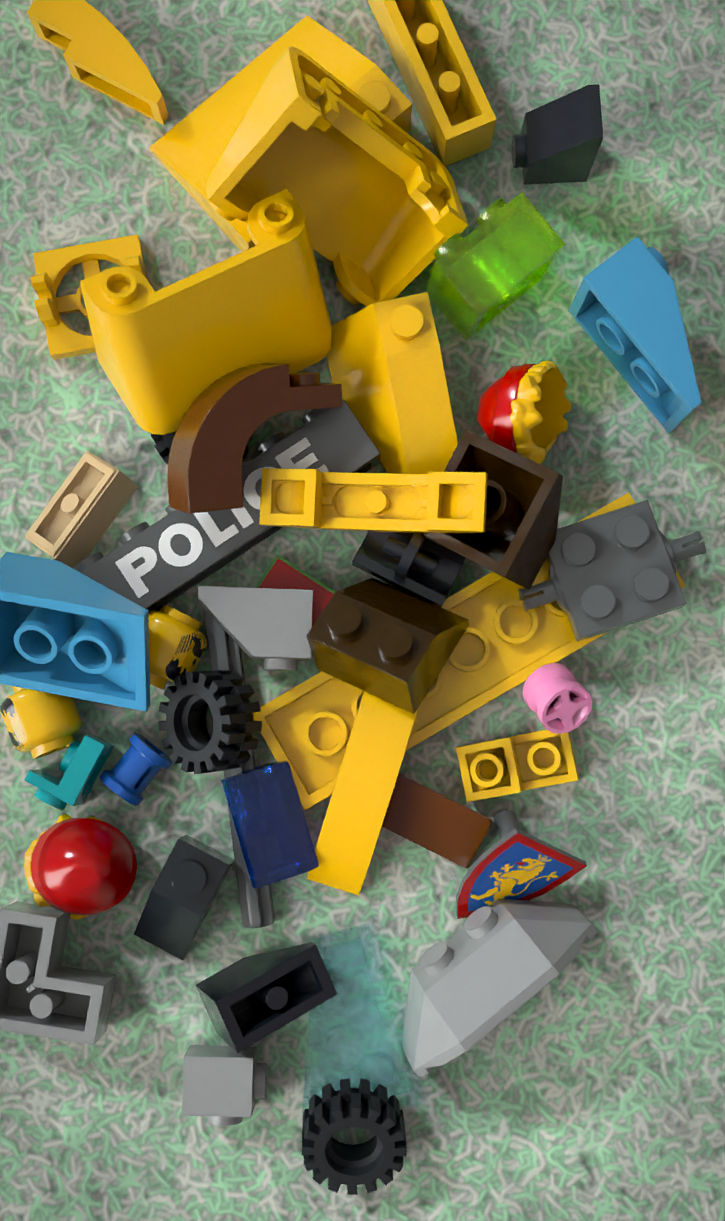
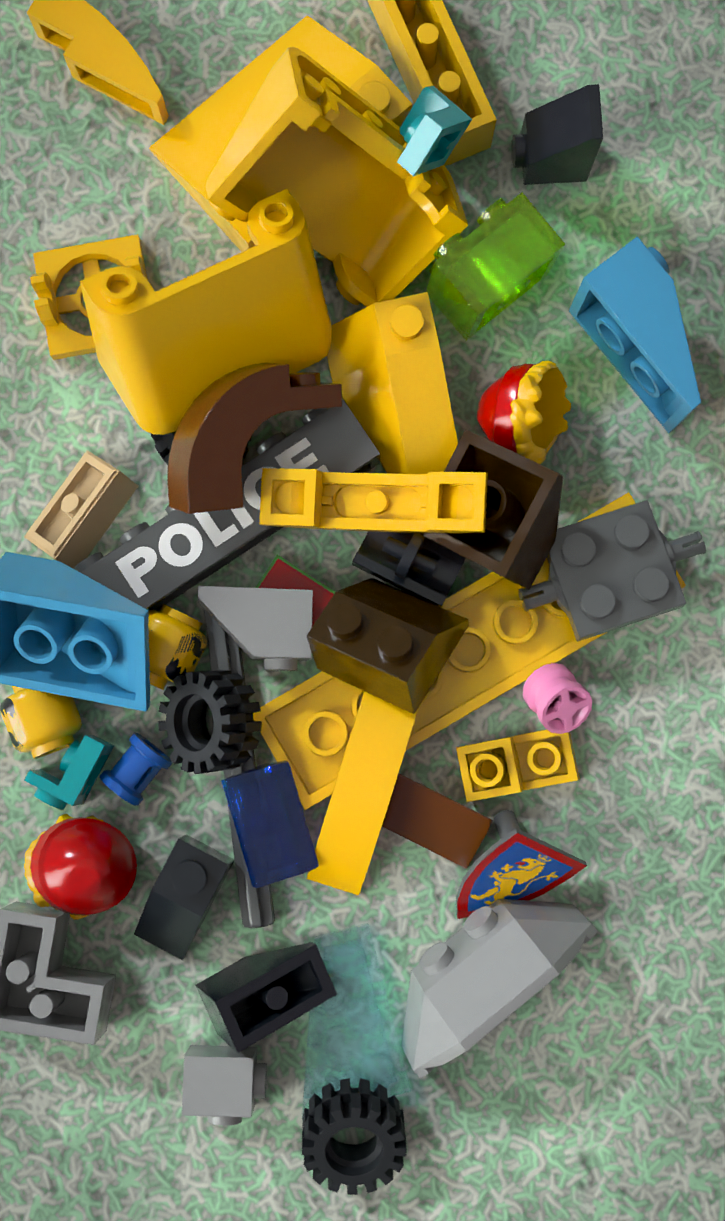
(431, 131): none -> teal bracket

